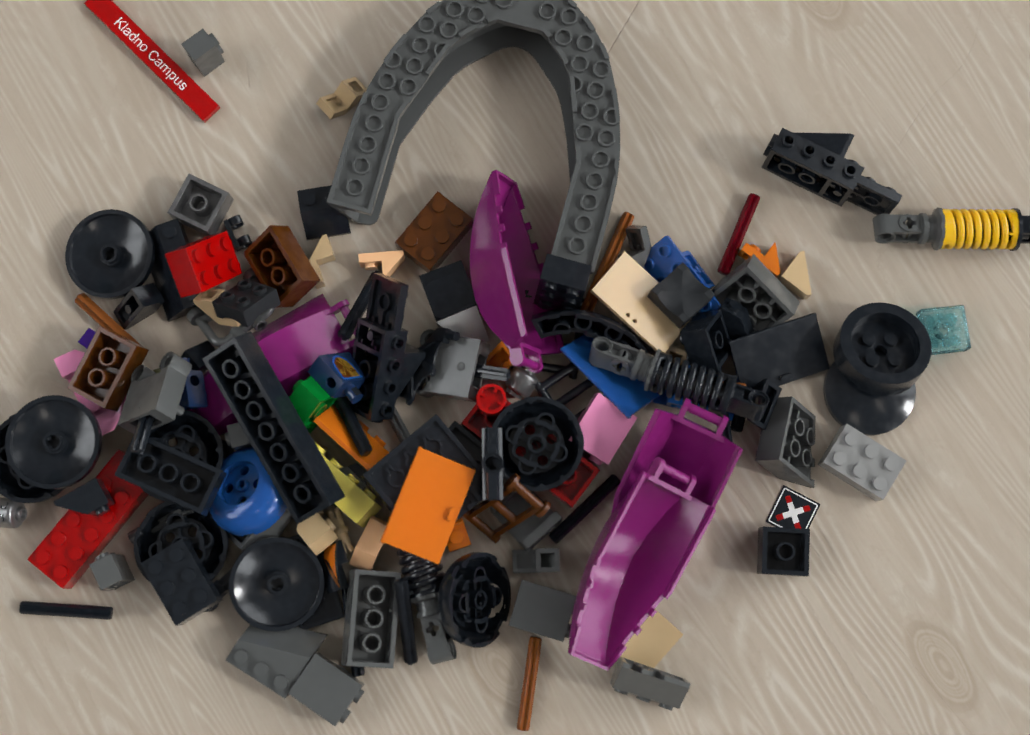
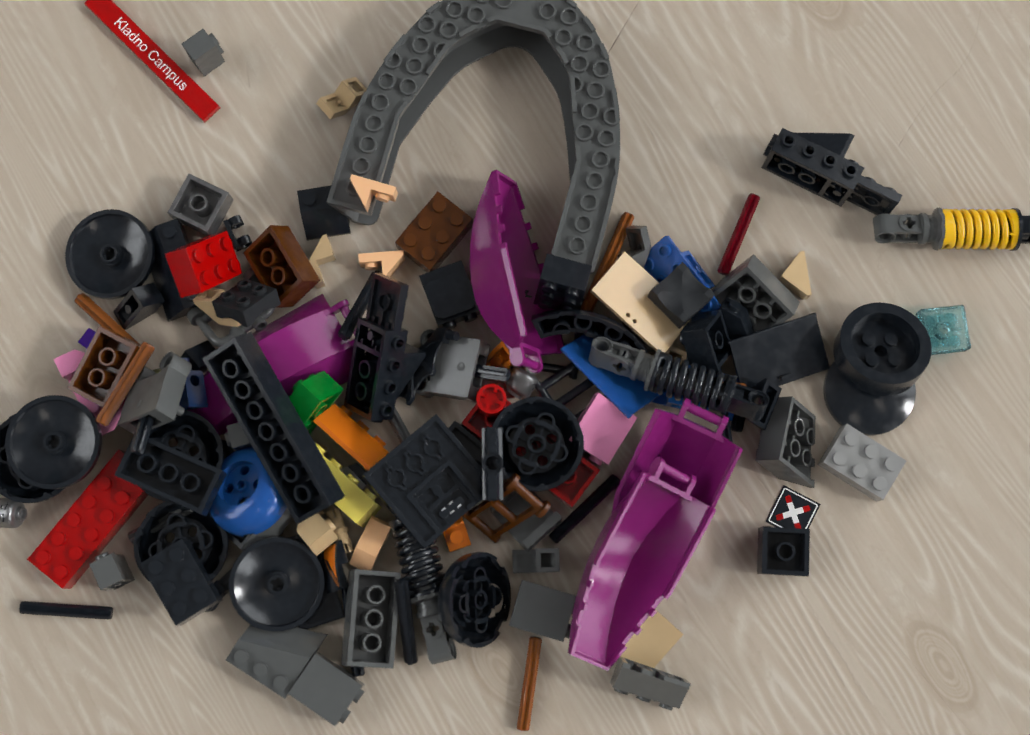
(89, 499): black slope -> none
(125, 384): none -> dark orange axle
(338, 375): dark blue torso -> none
(353, 426): black axle -> none
(368, 188): none -> light nougat slope
(425, 503): orange container -> none
(467, 323): white sticker -> none
(770, 260): orange slope -> none

